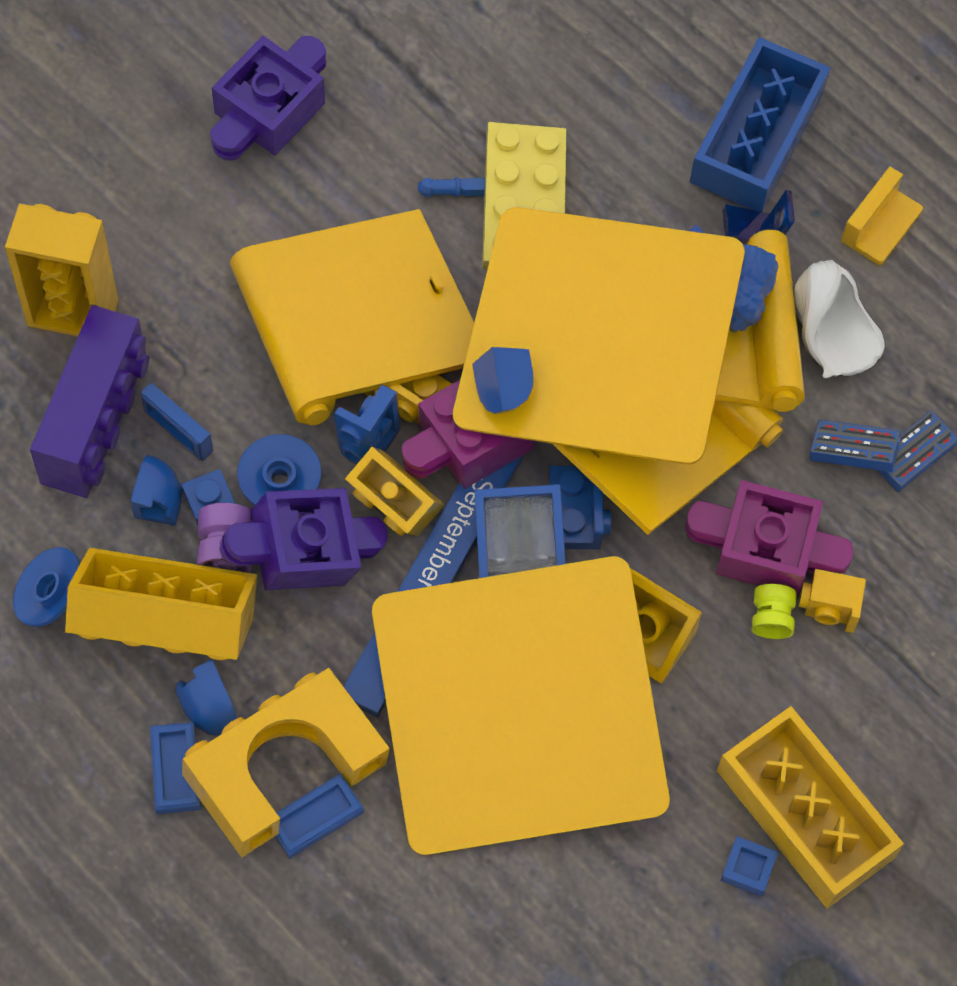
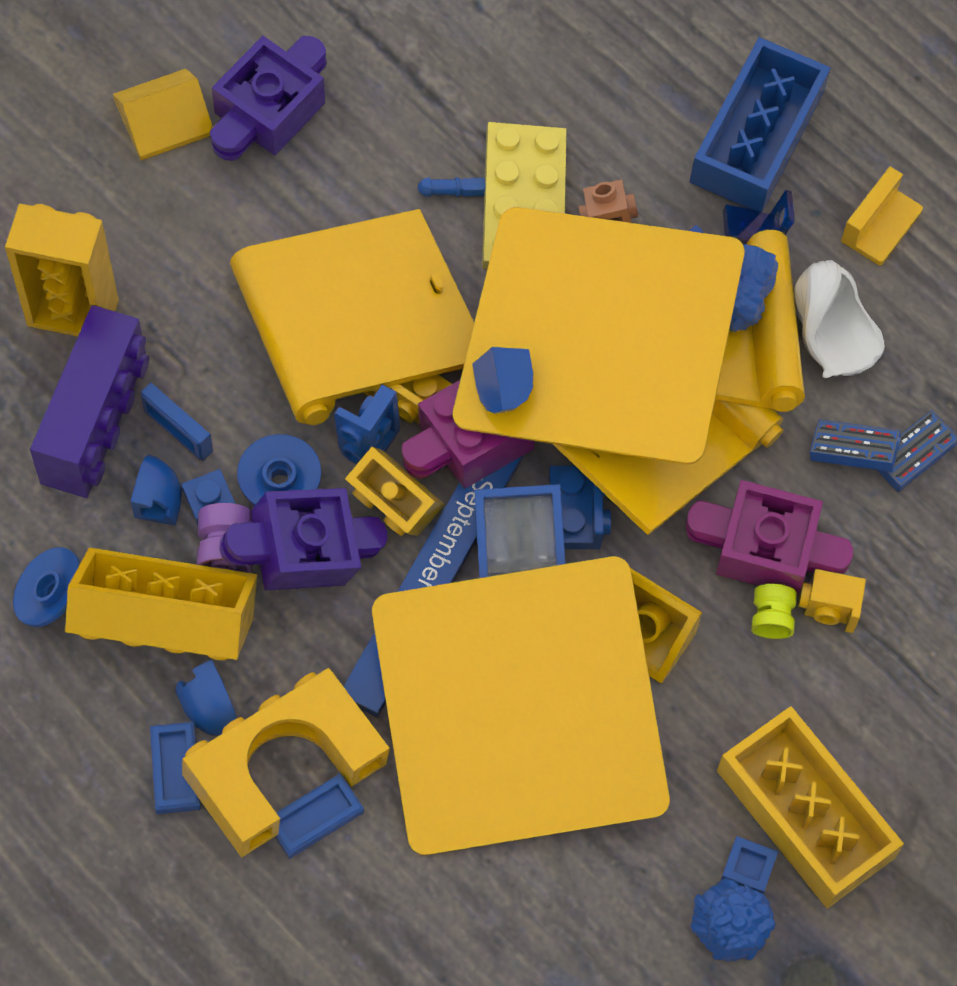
(164, 113): none -> yellow slope
(609, 202): none -> nougat brick
(732, 920): none -> blue hair

